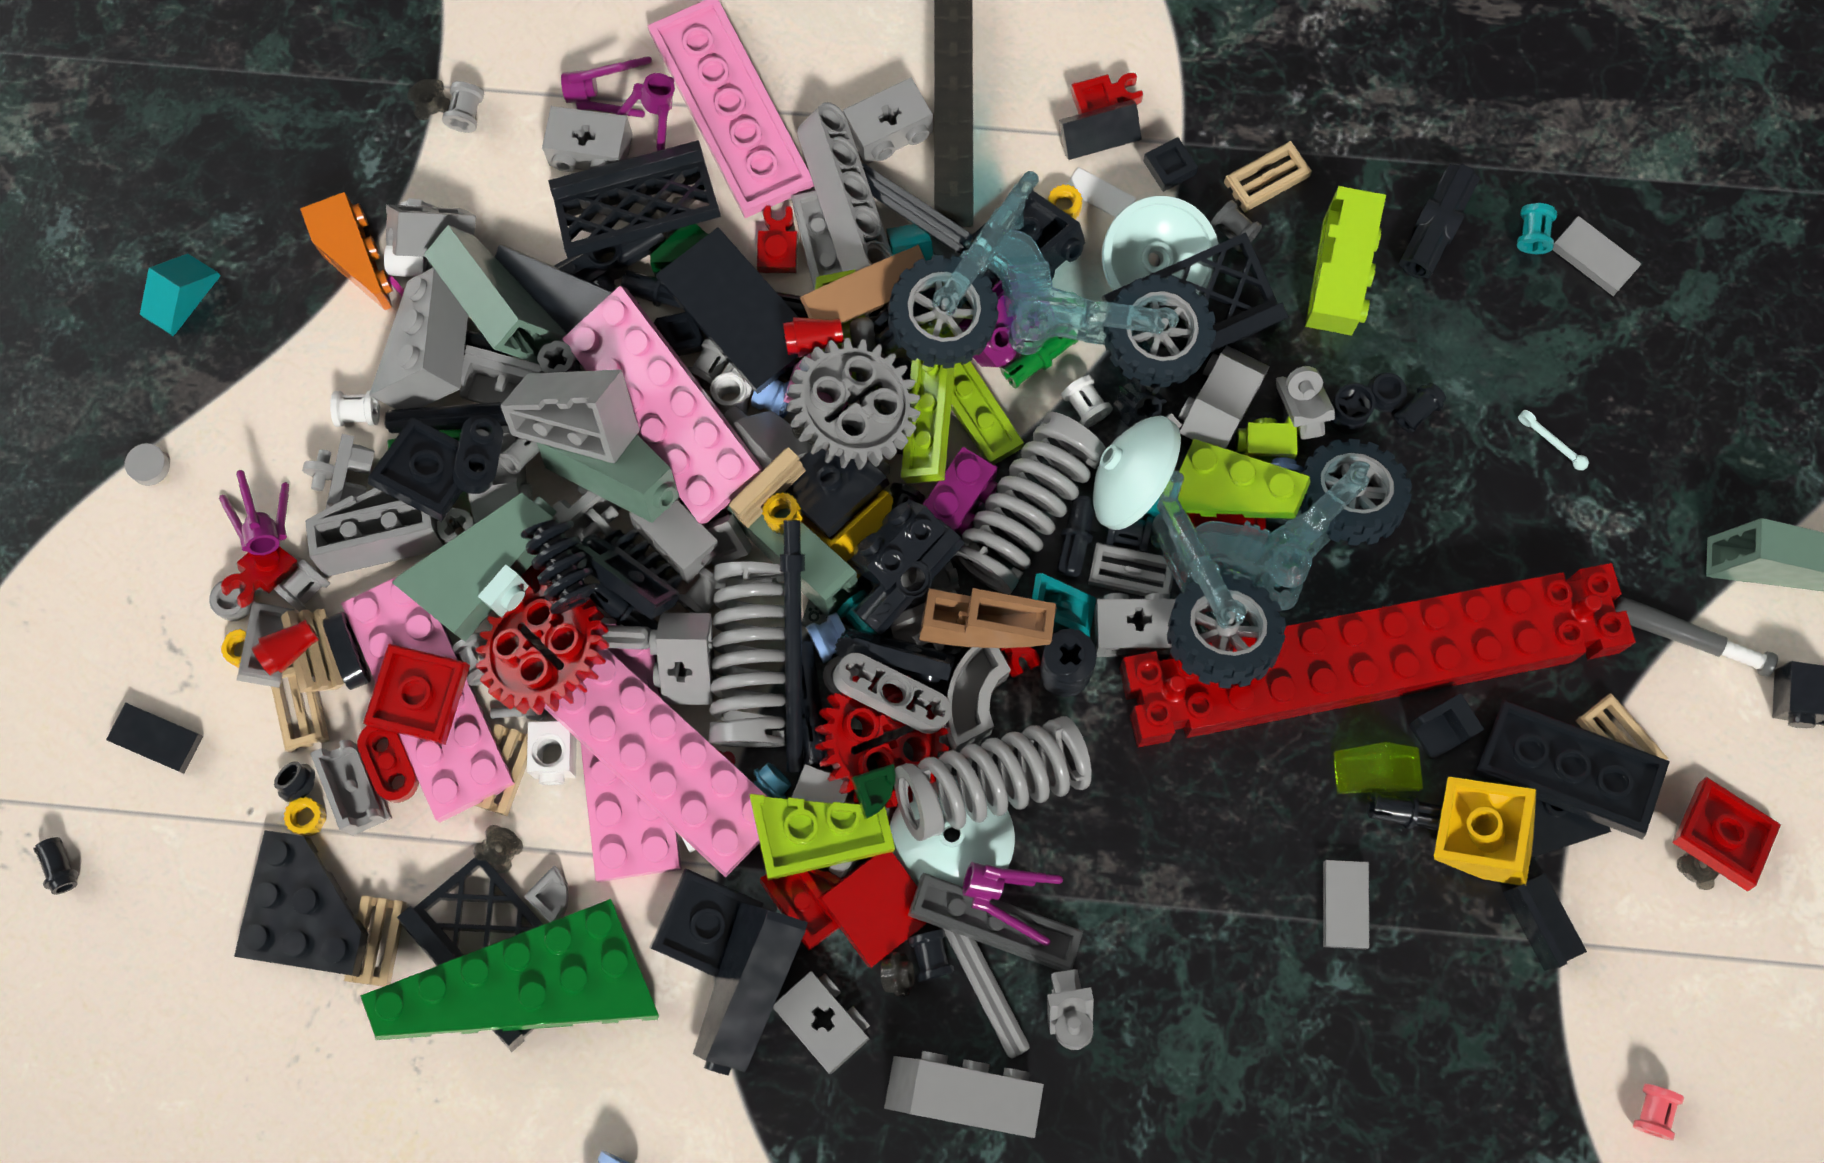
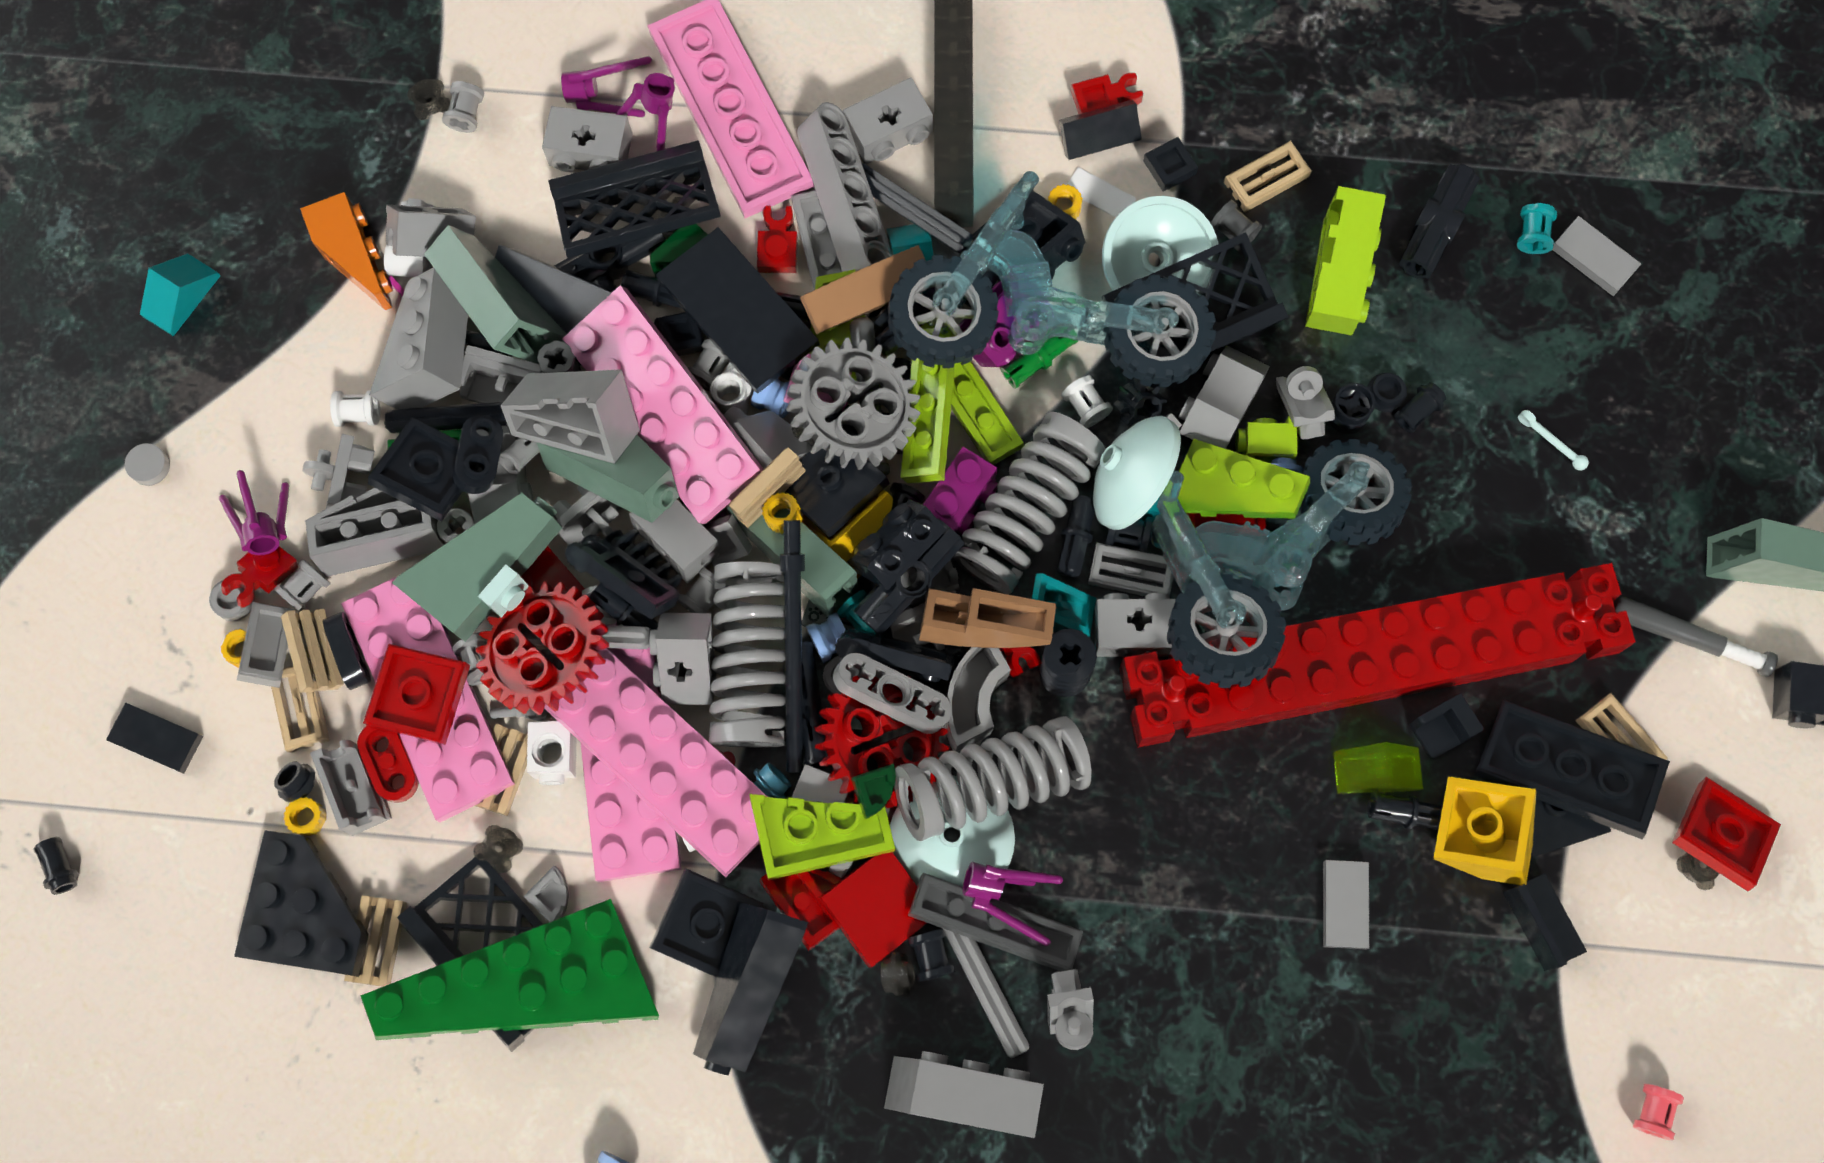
(284, 647): red cone -> none
(559, 564): black piece -> none
(798, 1010): light grey brick -> none
(807, 333): red cone -> none

